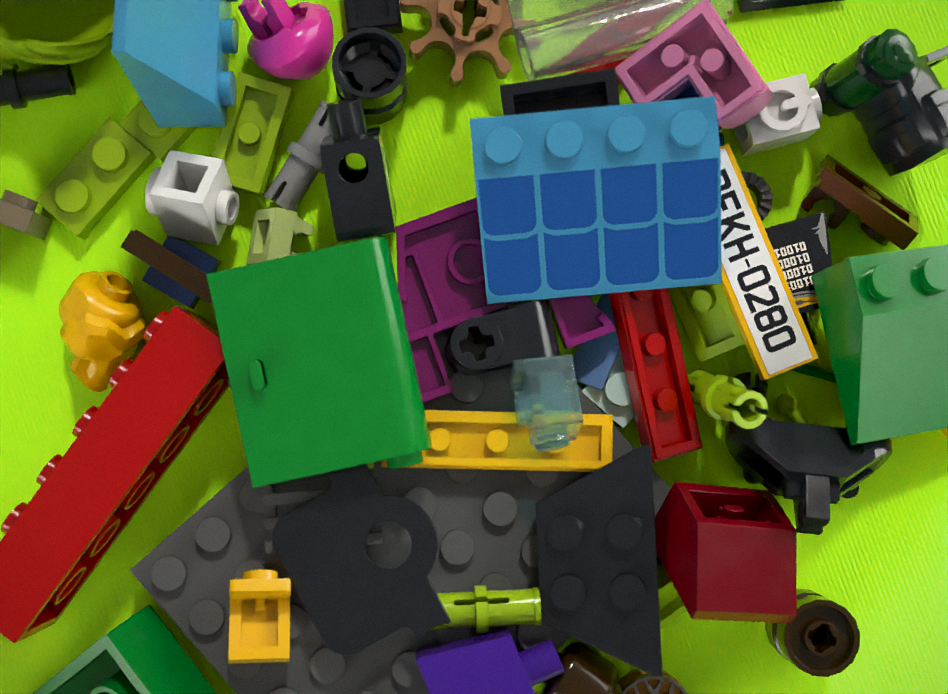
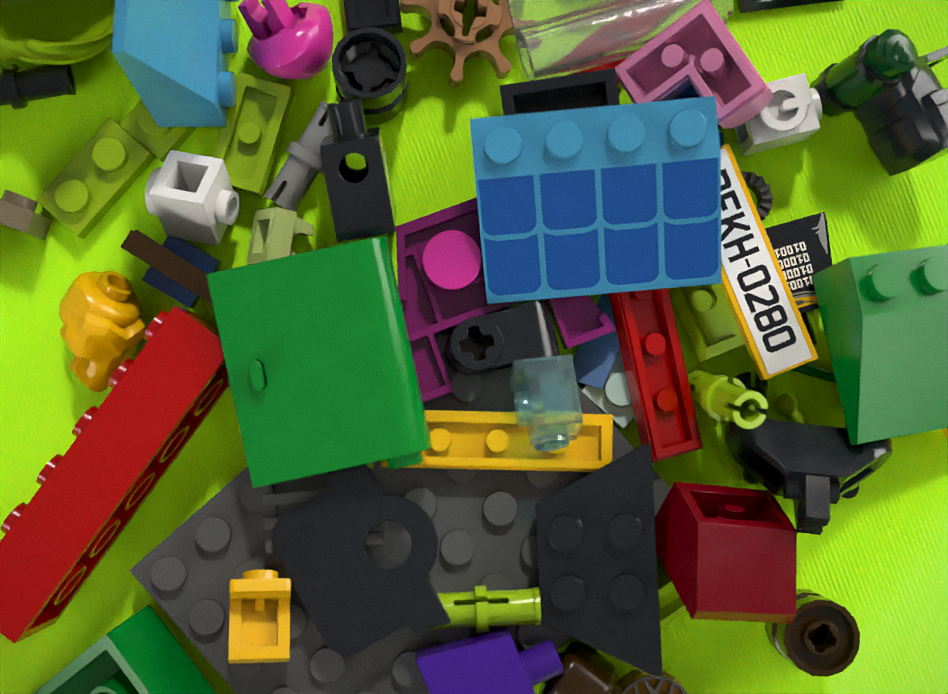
(451, 260): none -> dark pink tile
(880, 215): reddish brown plate -> none

